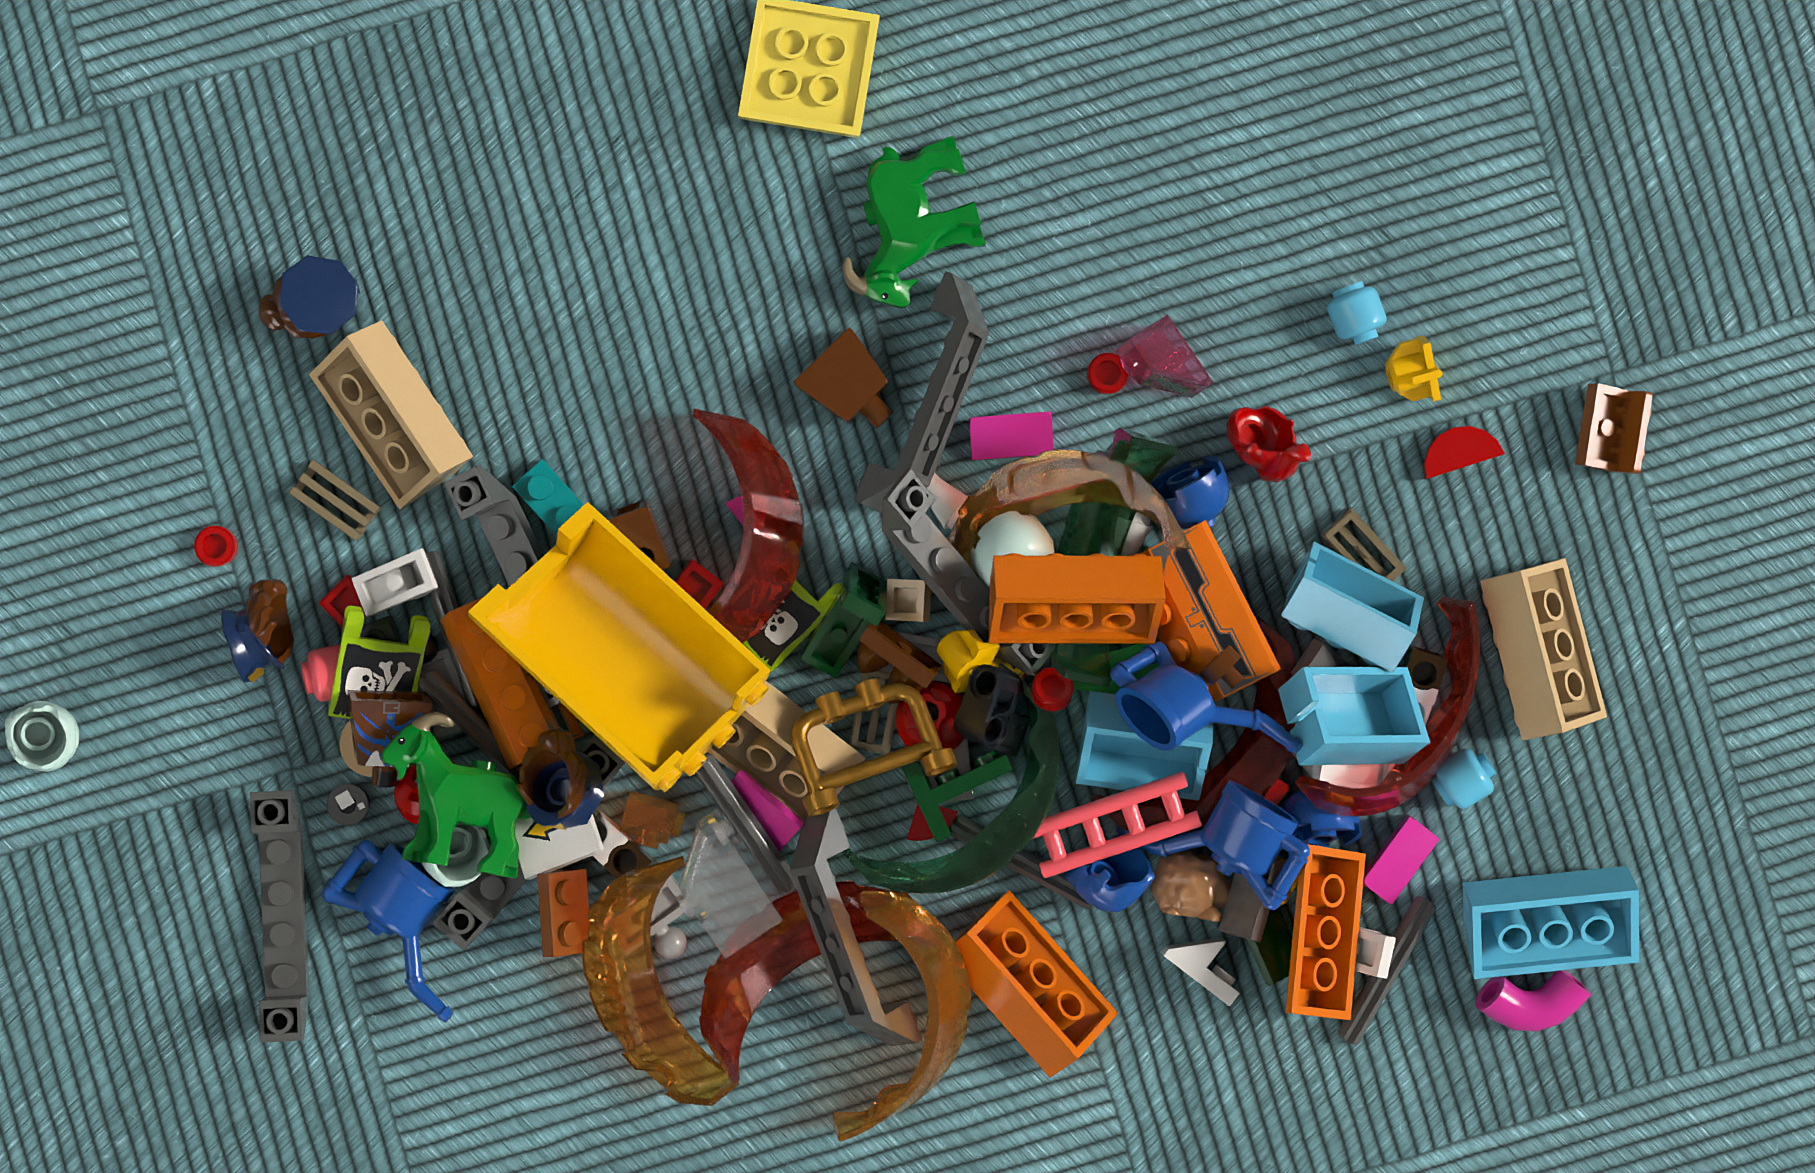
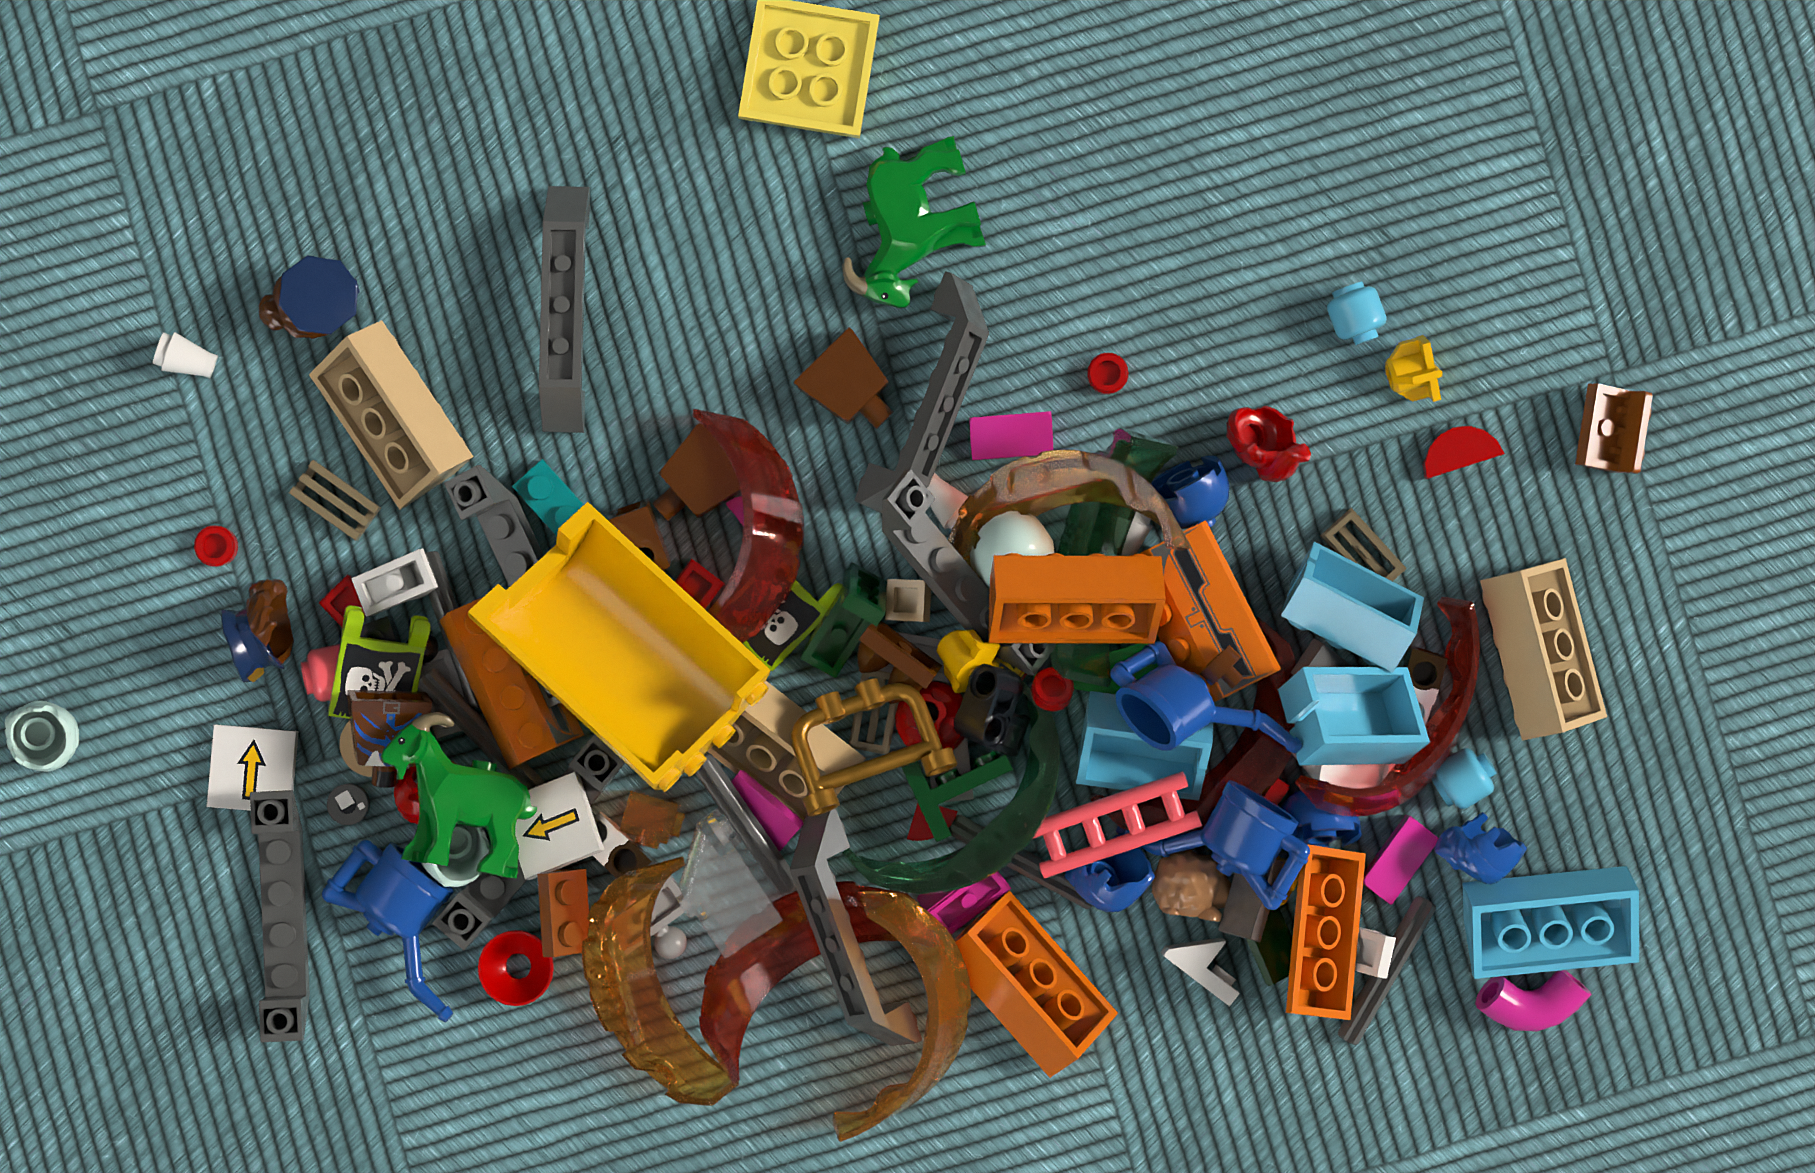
(183, 356): none -> white cone
(249, 762): none -> white tile
(495, 975): none -> red piece
(559, 782): piece -> none
(563, 309): none -> dark grey slope
(697, 476): none -> reddish brown torso
(961, 905): none -> dark pink slope
(1164, 360): clear pink slope -> none
(1480, 853): none -> blue hair

